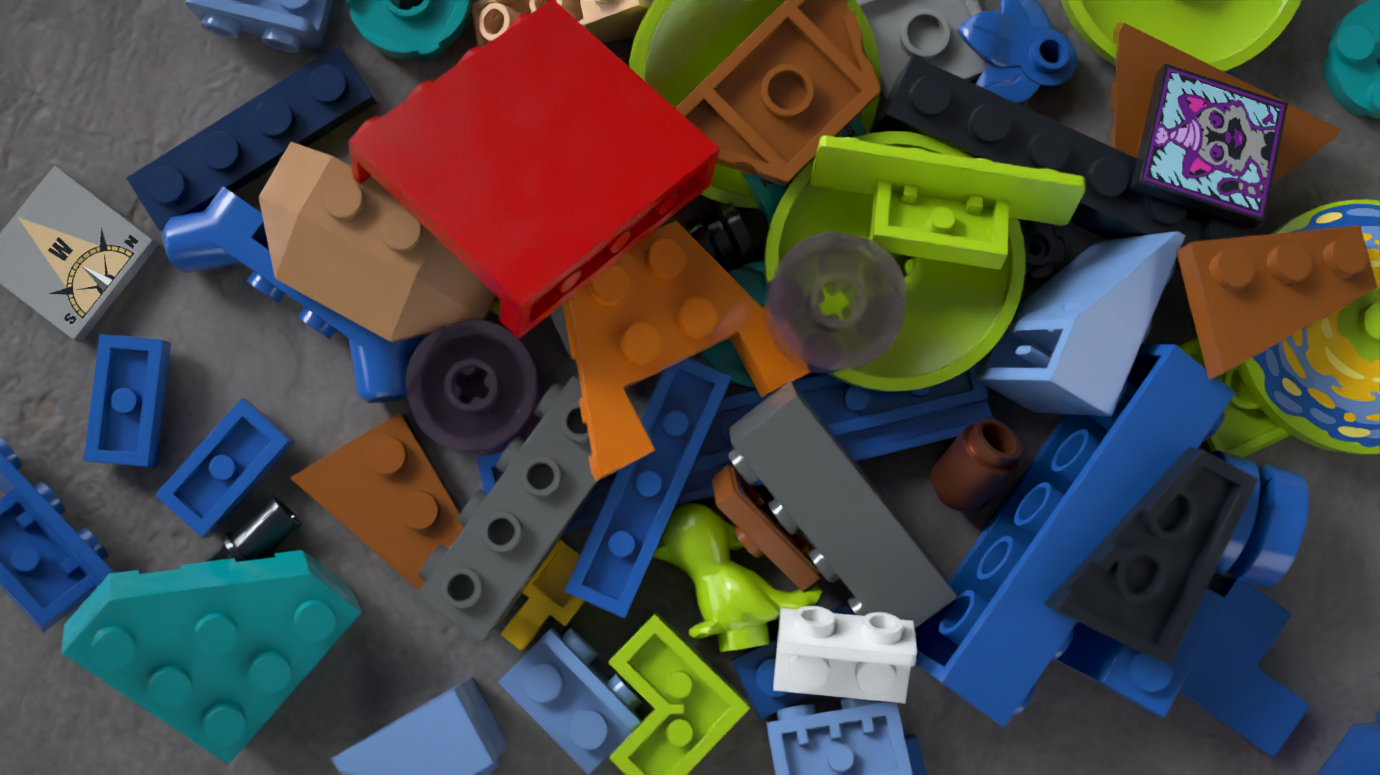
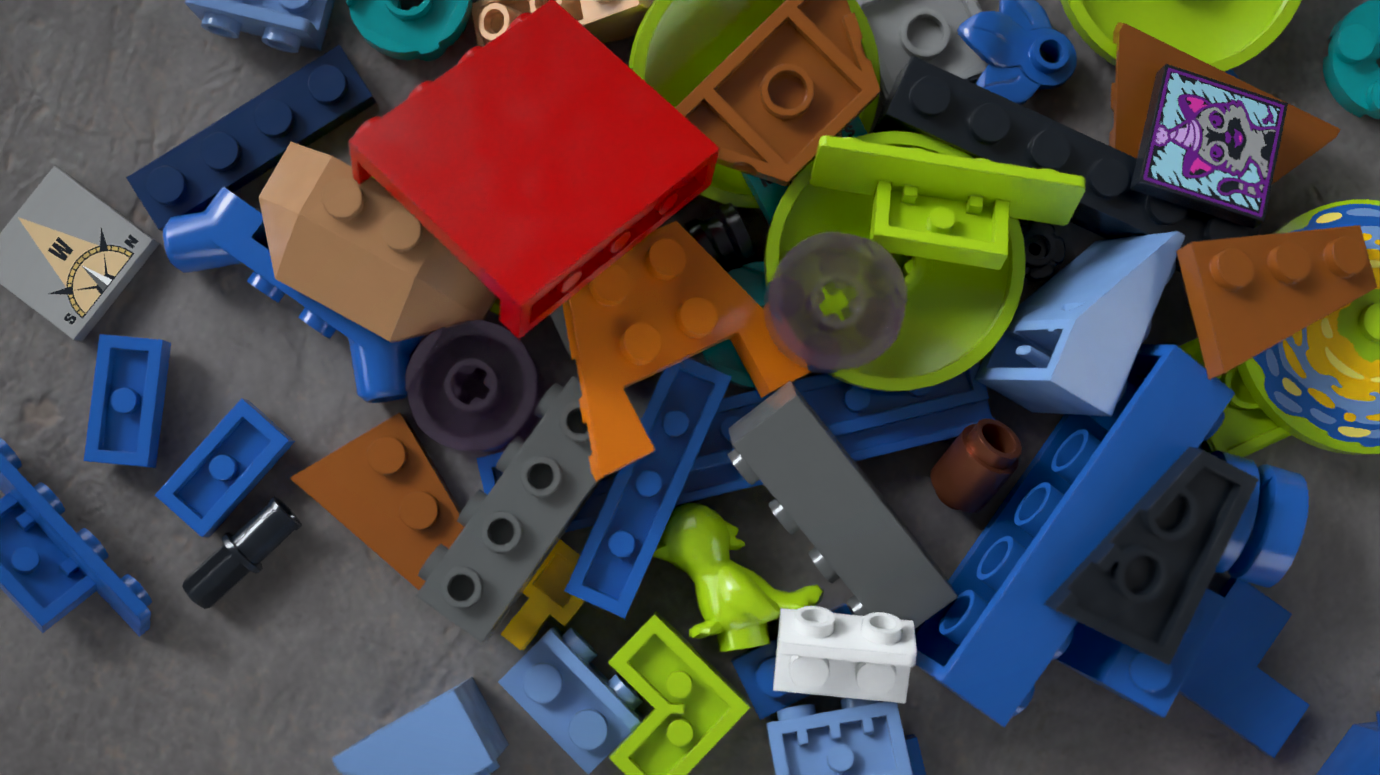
(212, 640): teal brick -> none
(761, 530): dark orange plate -> none

